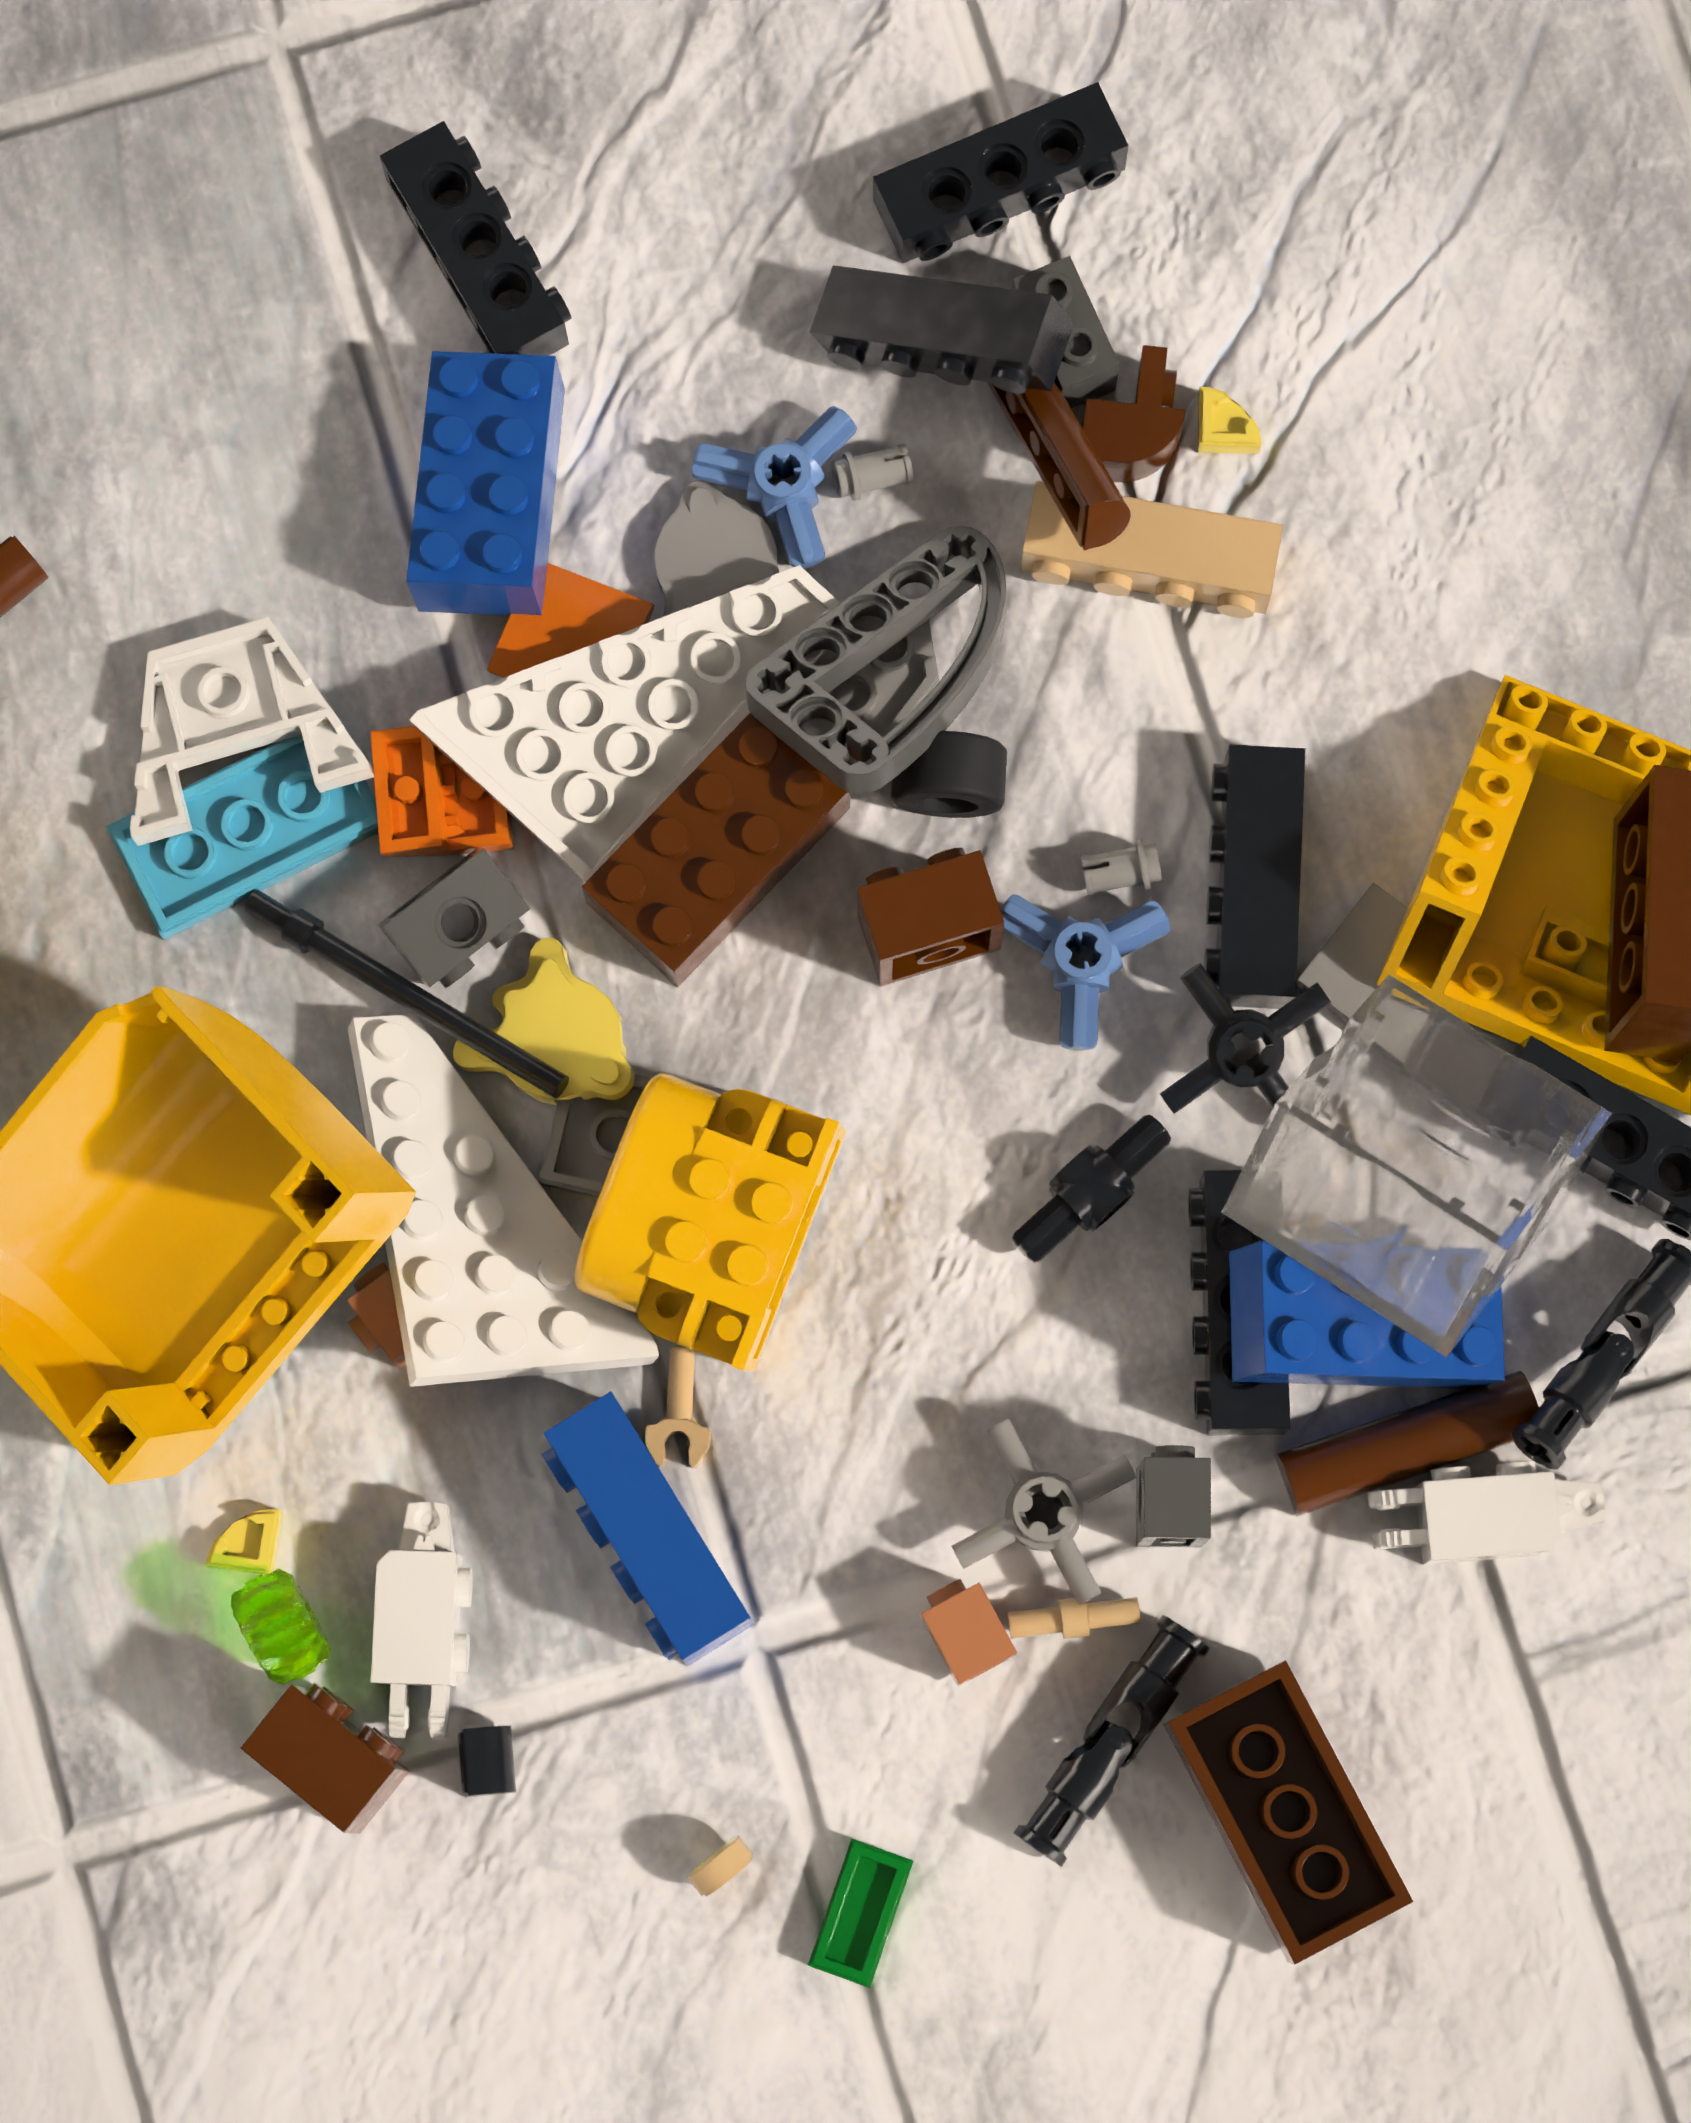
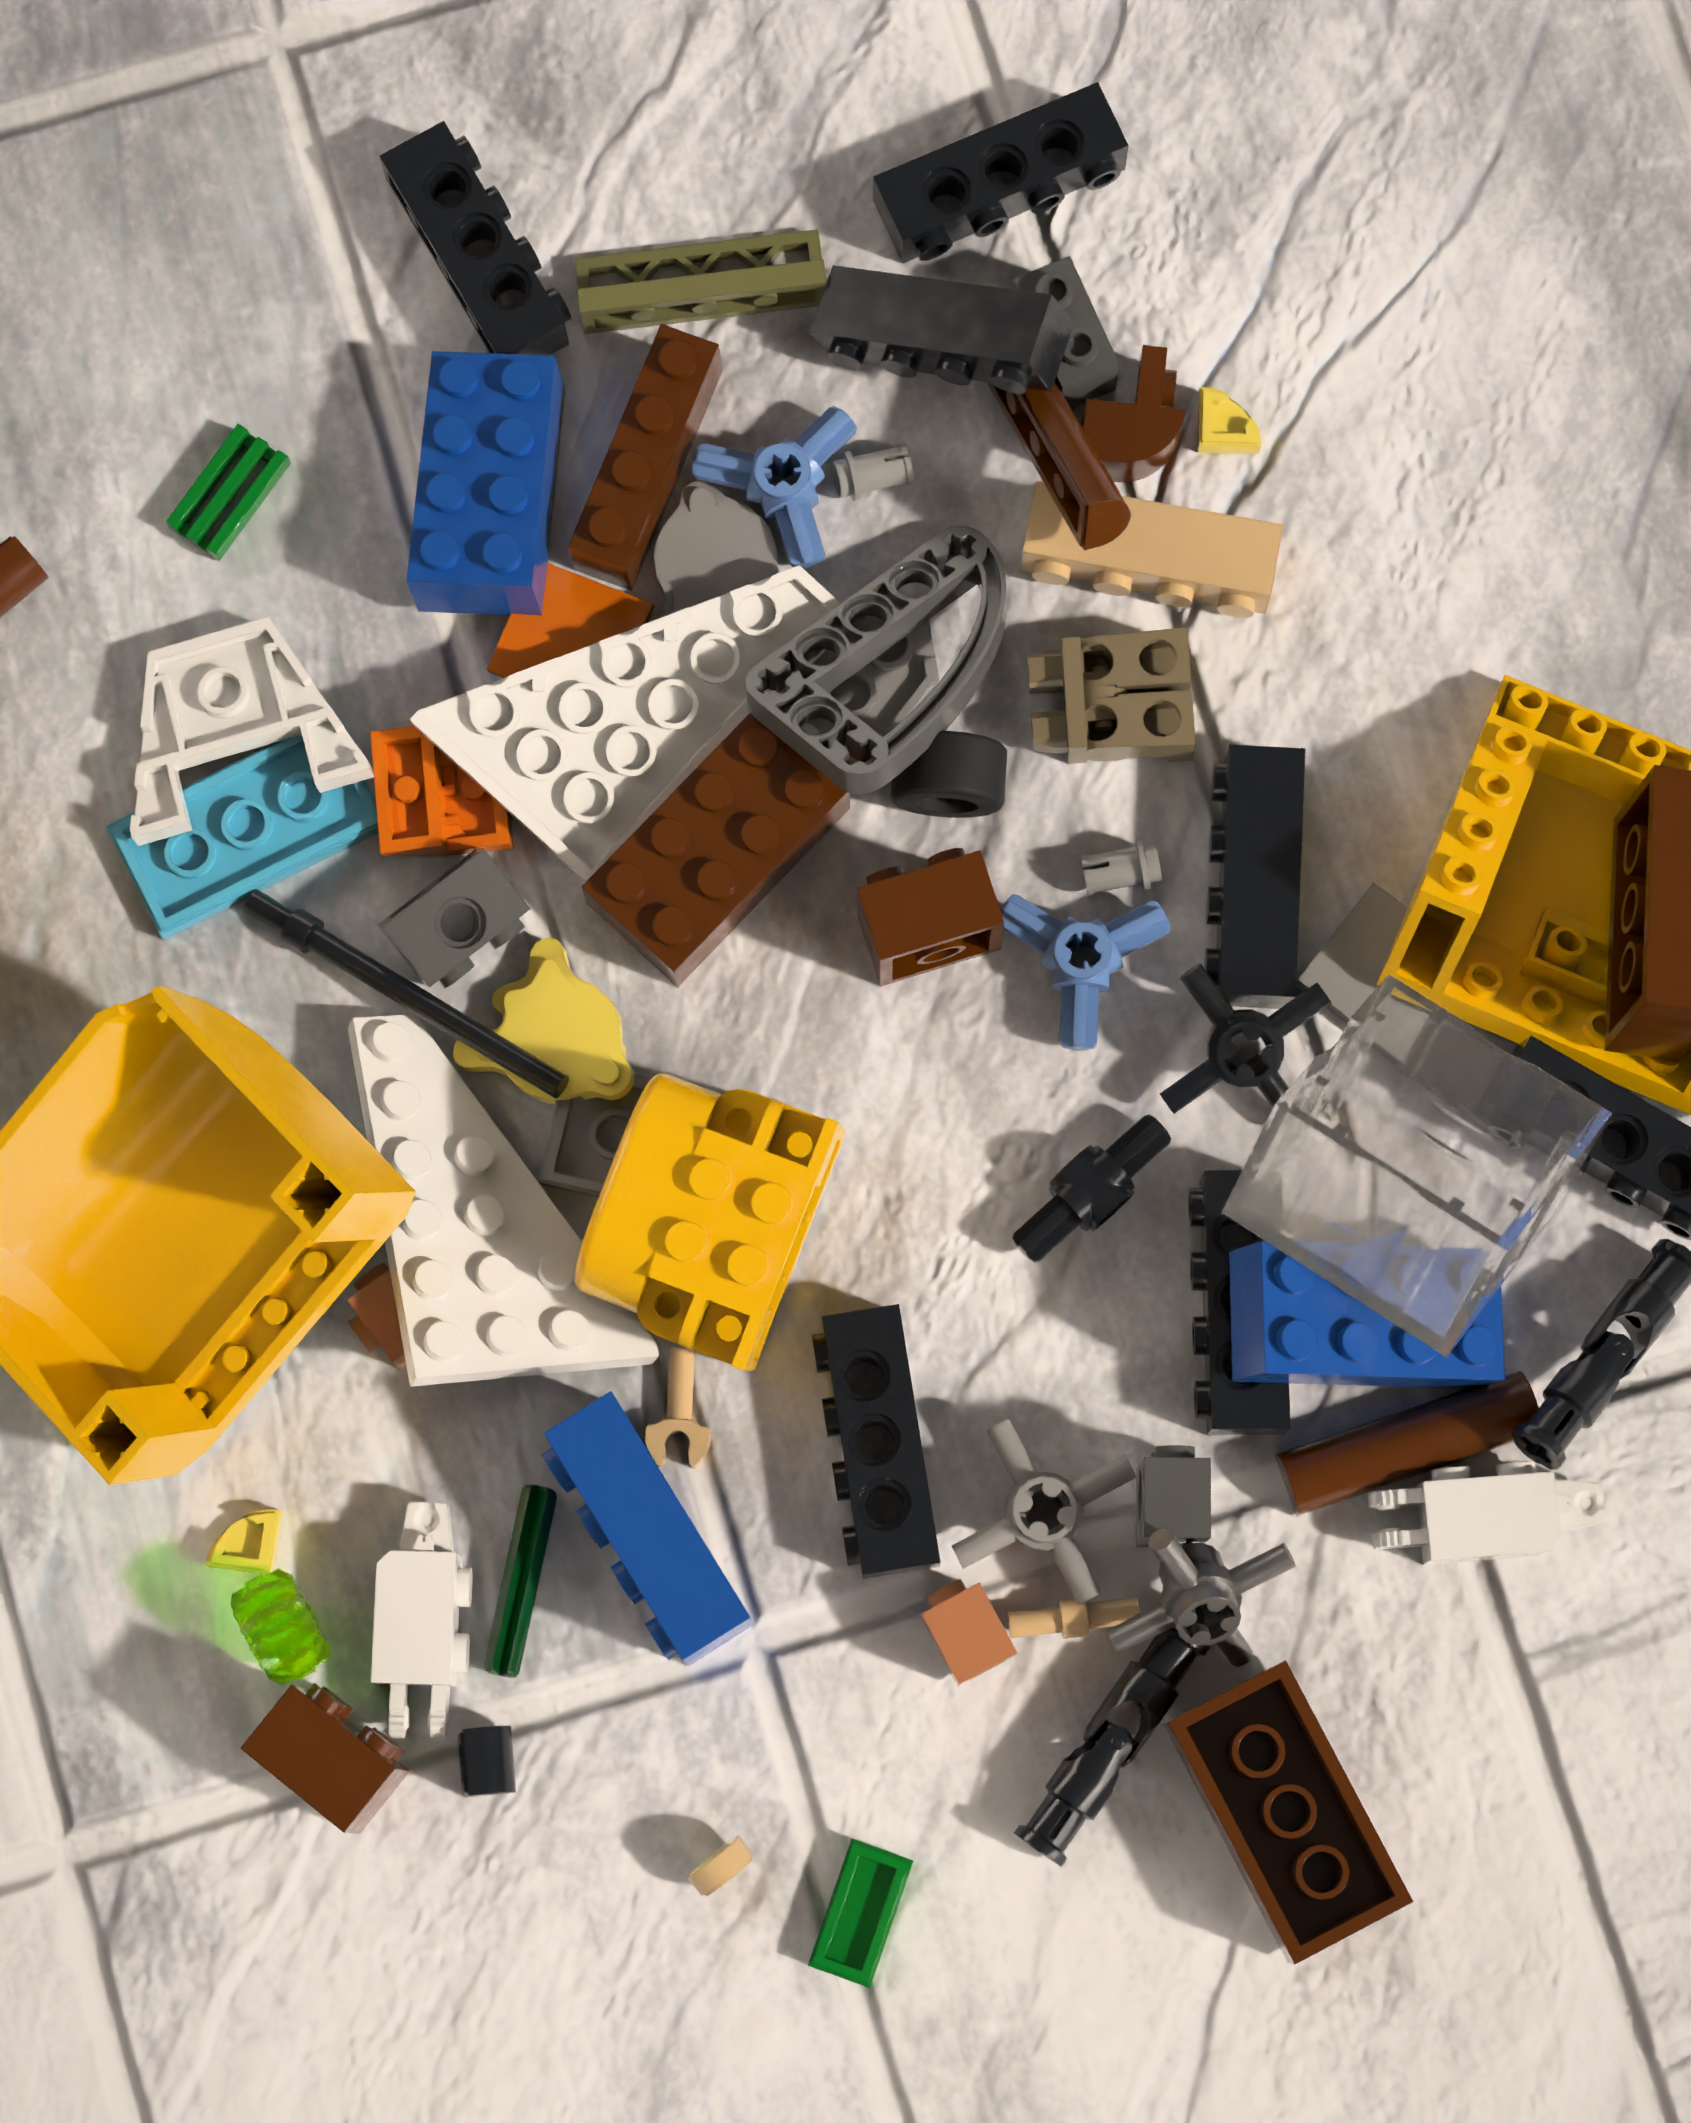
(208, 480): none -> green tile
(520, 1581): none -> dark green axle
(646, 457): none -> reddish brown brick
(701, 293): none -> olive fence
(877, 1339): none -> black brick
(1120, 697): none -> dark tan hips
(1200, 1596): none -> flat silver bar

